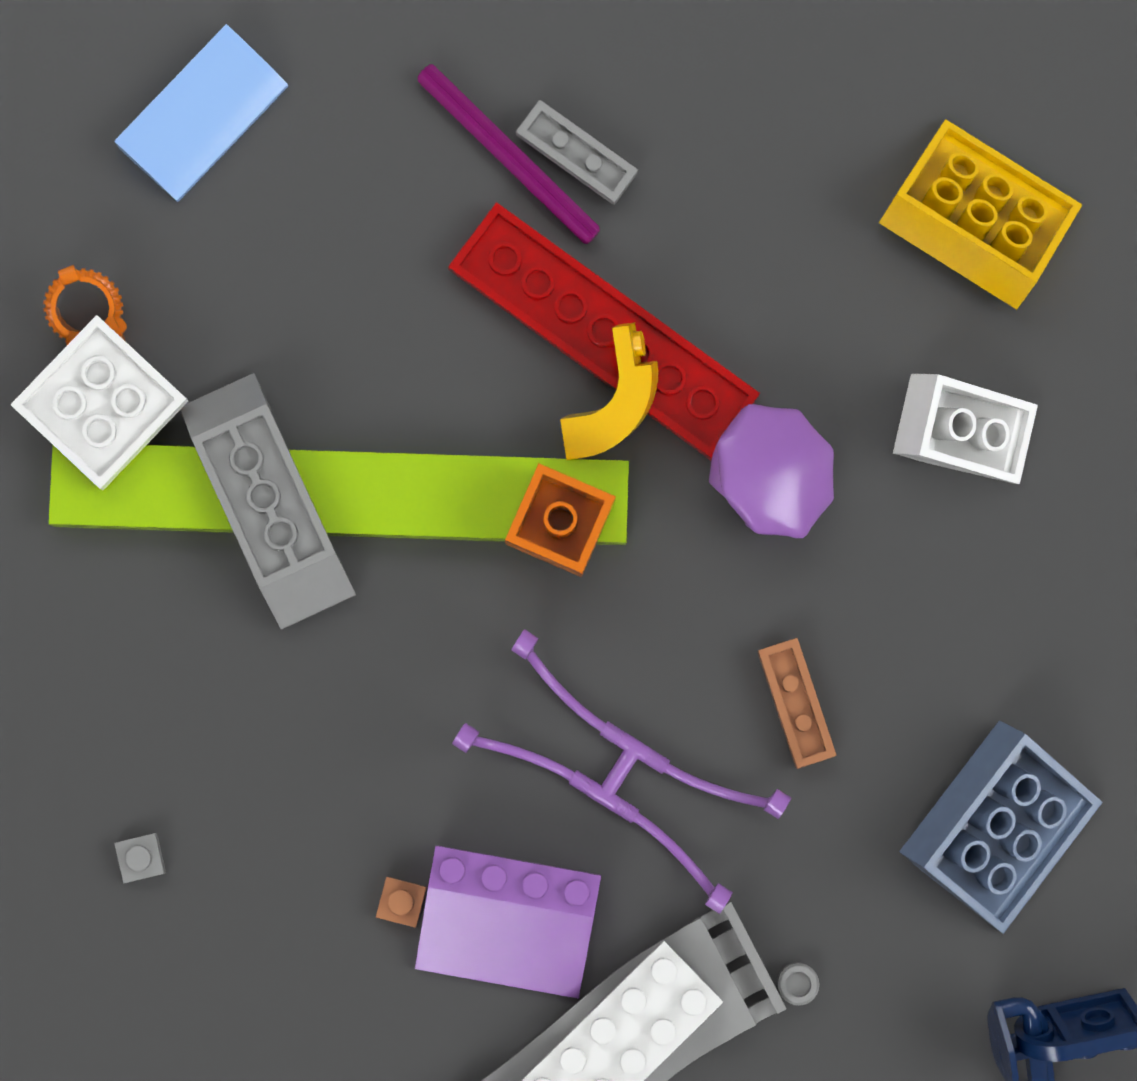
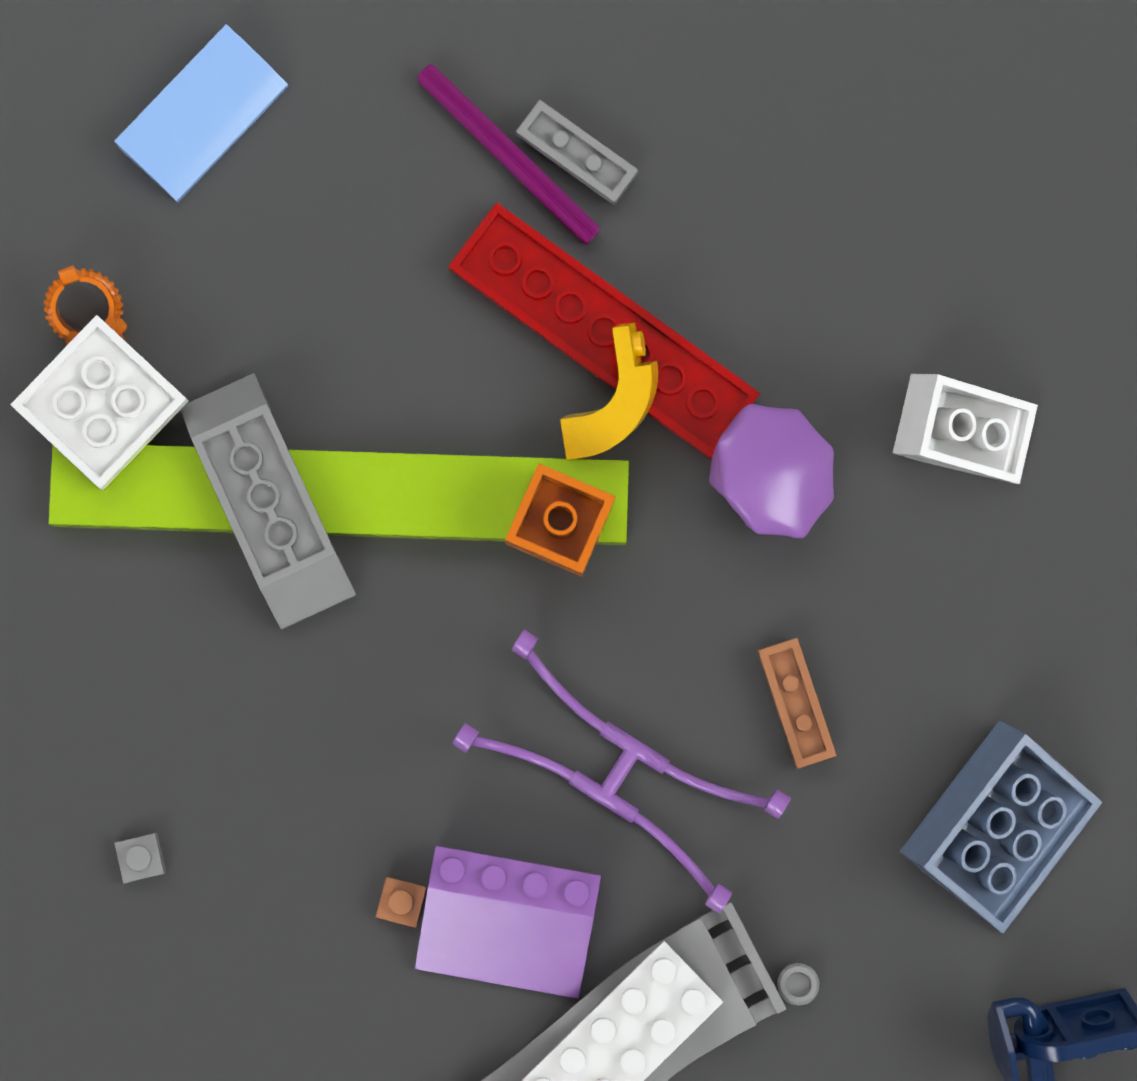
(981, 214): yellow slope -> none

